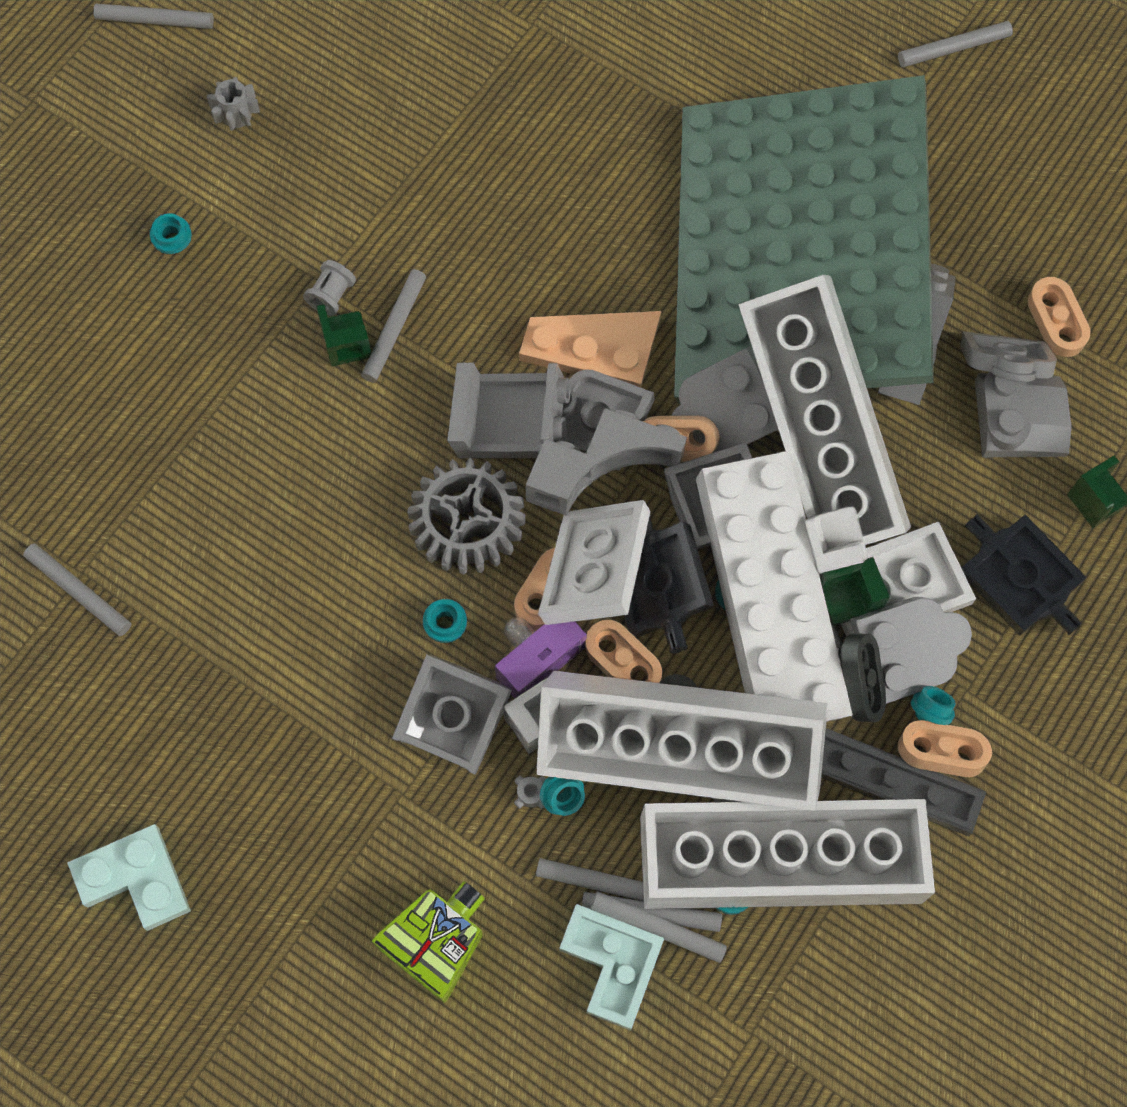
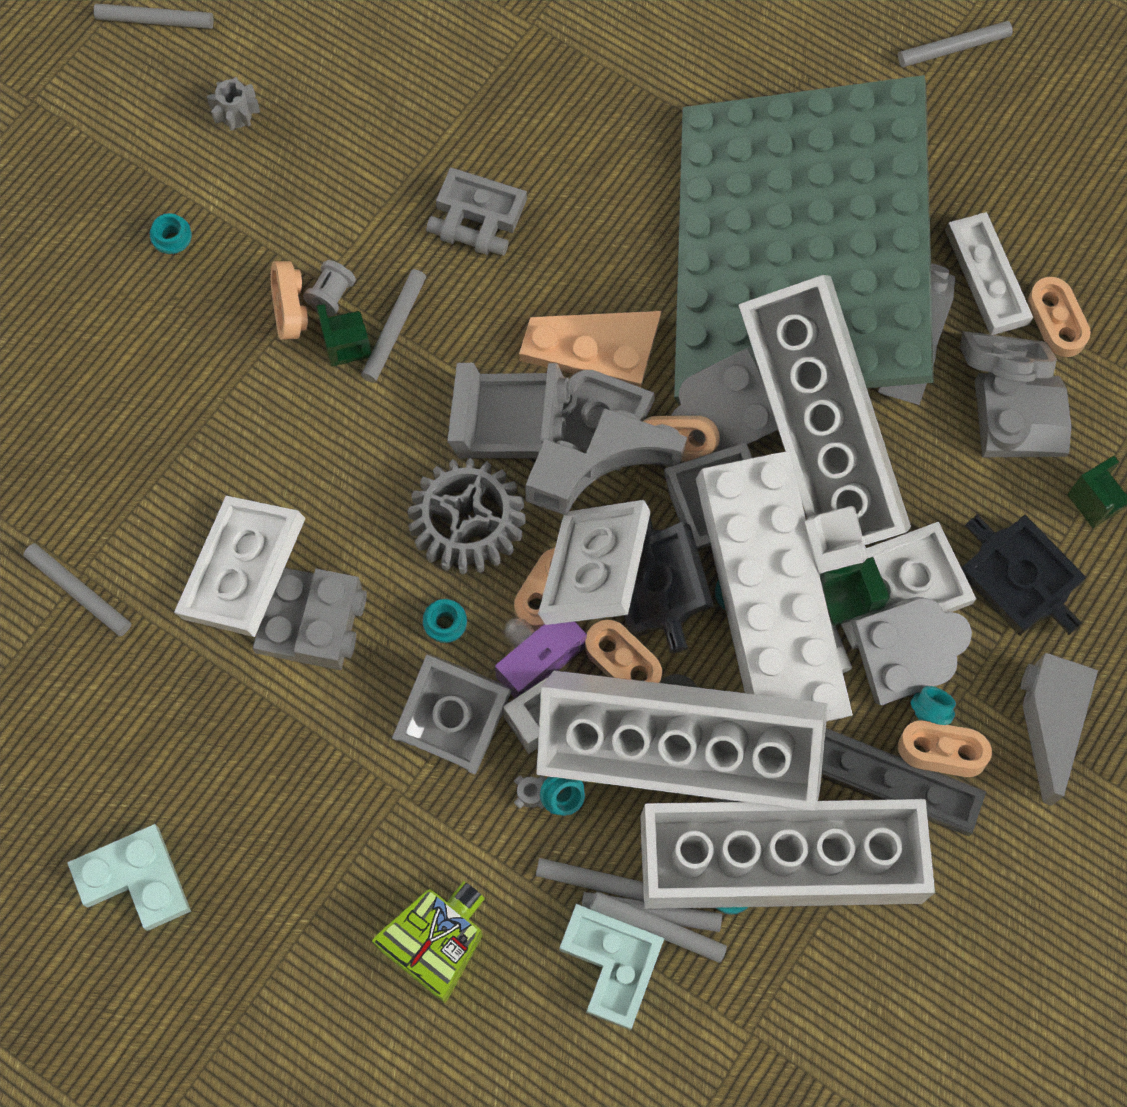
(240, 565): none -> white plate
(285, 287): none -> light nougat plate
(312, 618): none -> light grey plate
(481, 201): none -> light grey plate
(863, 676): pearl dark grey plate -> none
(988, 273): none -> white plate
(1055, 717): none -> light grey slope

